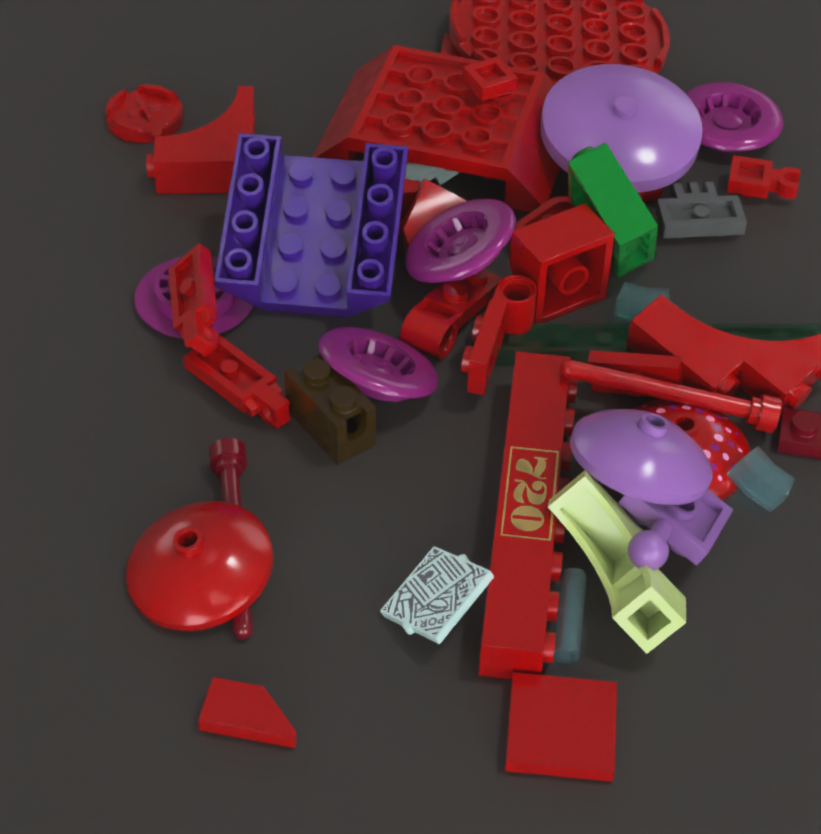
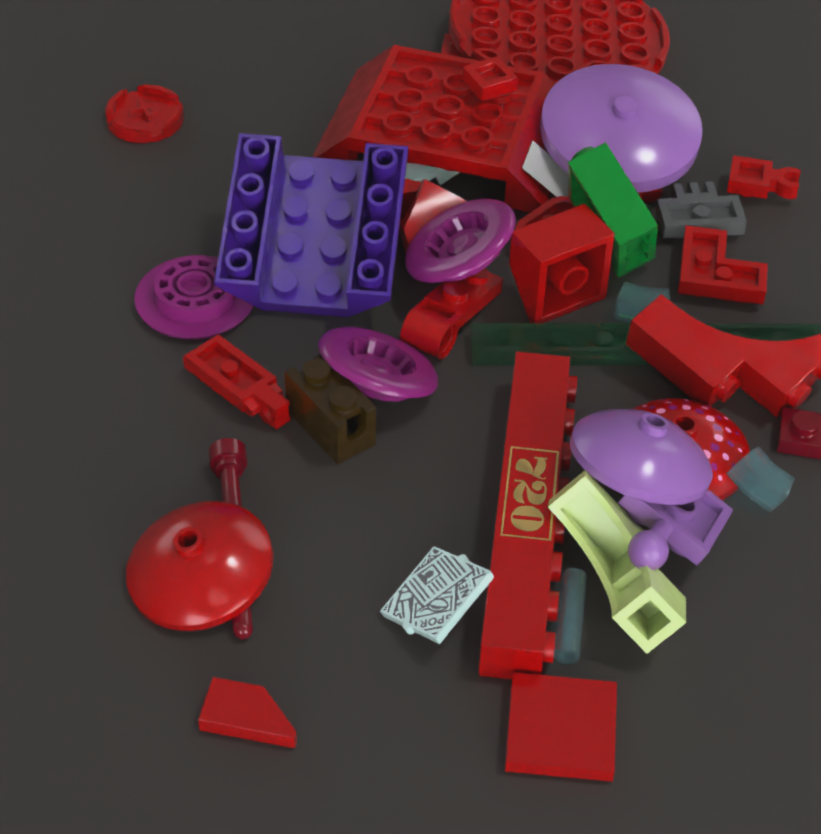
(194, 300): red hinge -> none
(205, 156): red arch -> none
(508, 312): red plate -> none
(546, 170): none -> white sticker
(649, 365): red plate -> none
(711, 275): none -> red plate
(735, 116): magenta wheel -> none
(759, 411): red piece -> none

